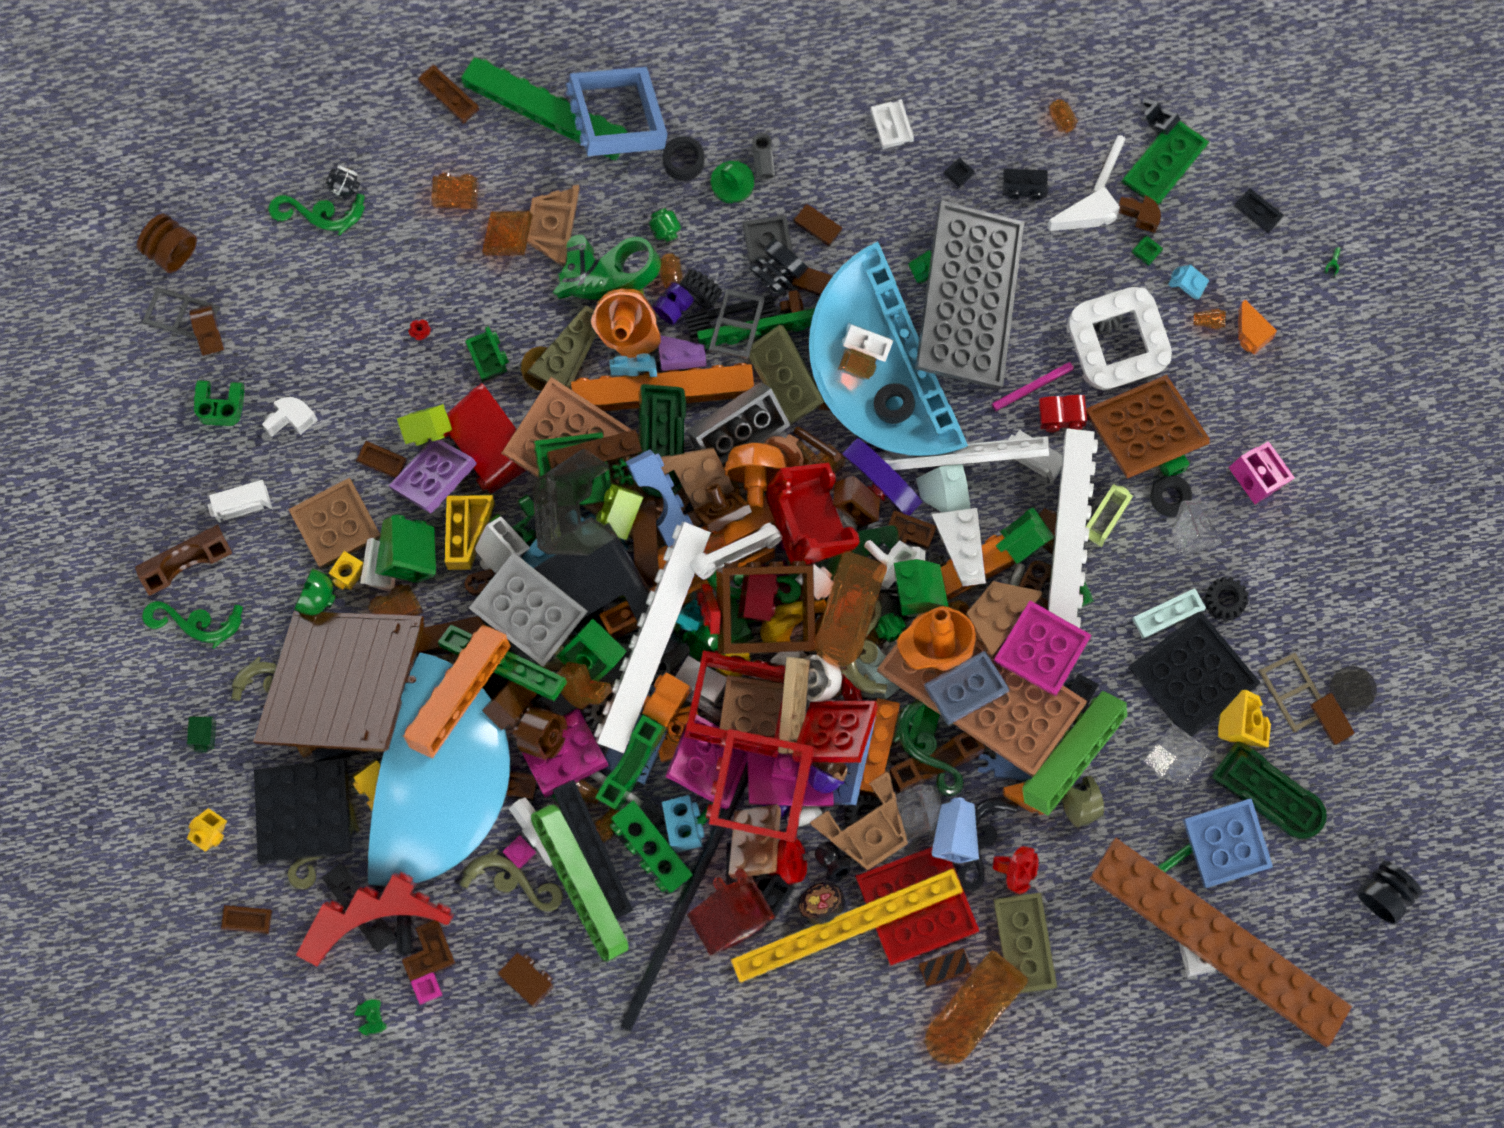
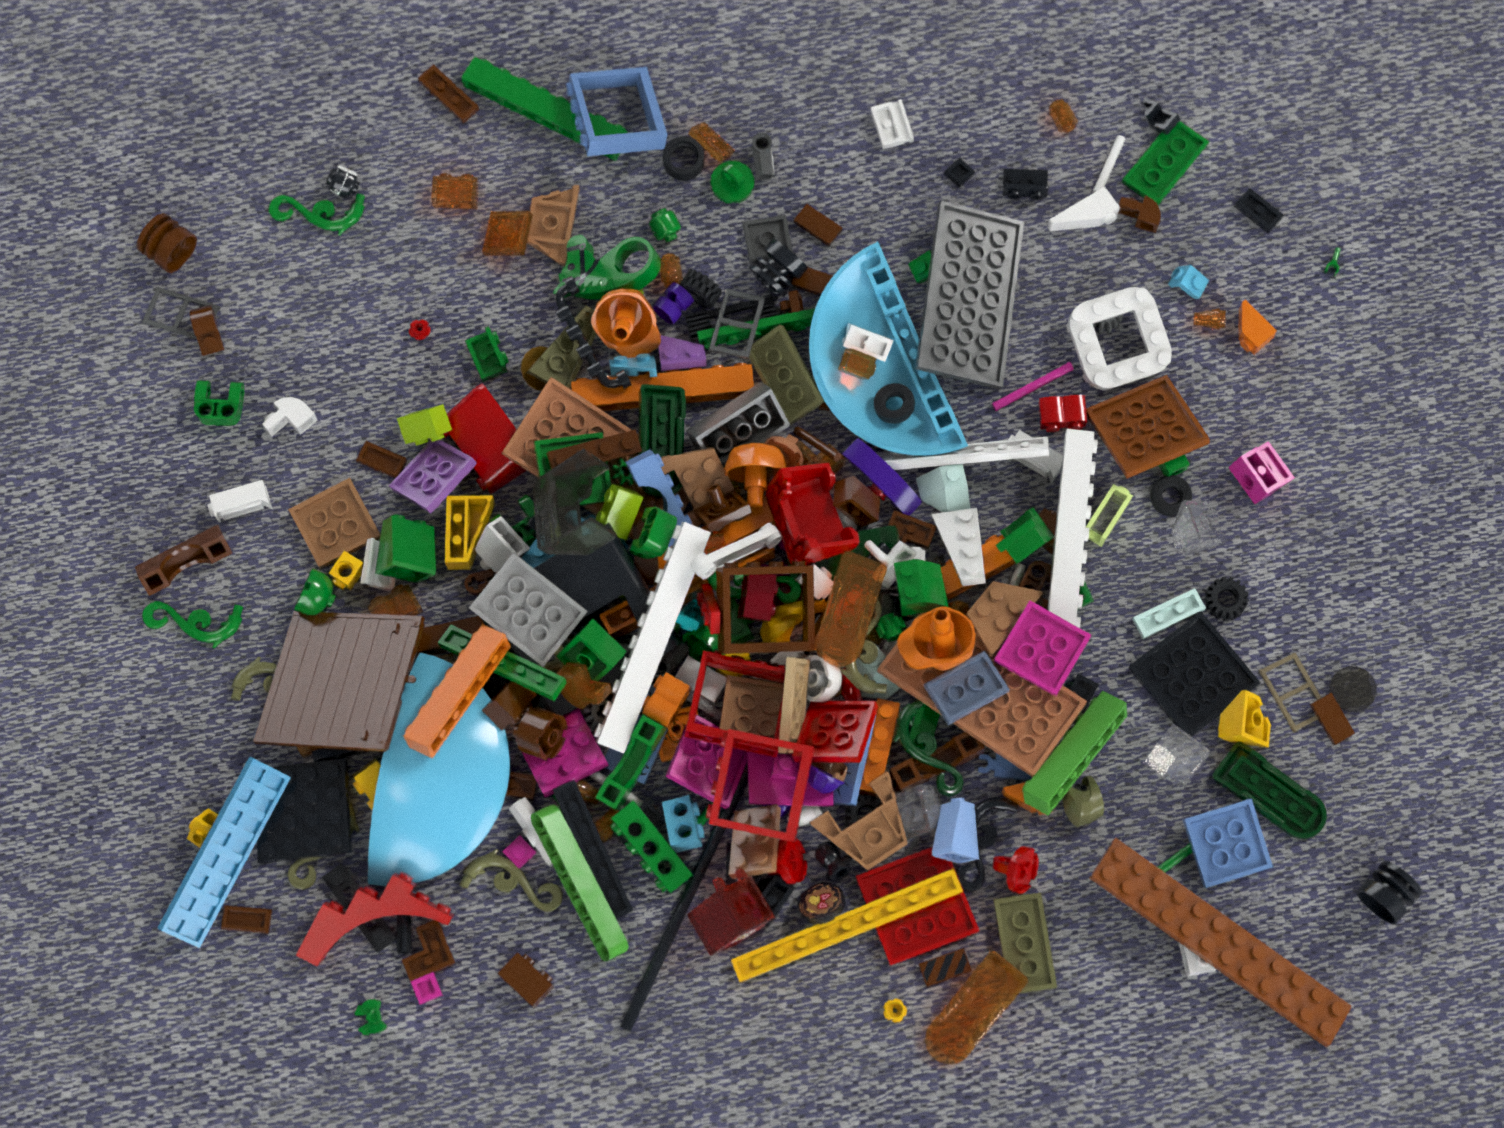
(201, 733): dark green brick -> none
(224, 852): none -> plate
(575, 333): none -> black bar
(655, 533): none -> green piece
(711, 142): none -> clear orange plate
(901, 1010): none -> yellow plate
(1147, 250): green tile -> none

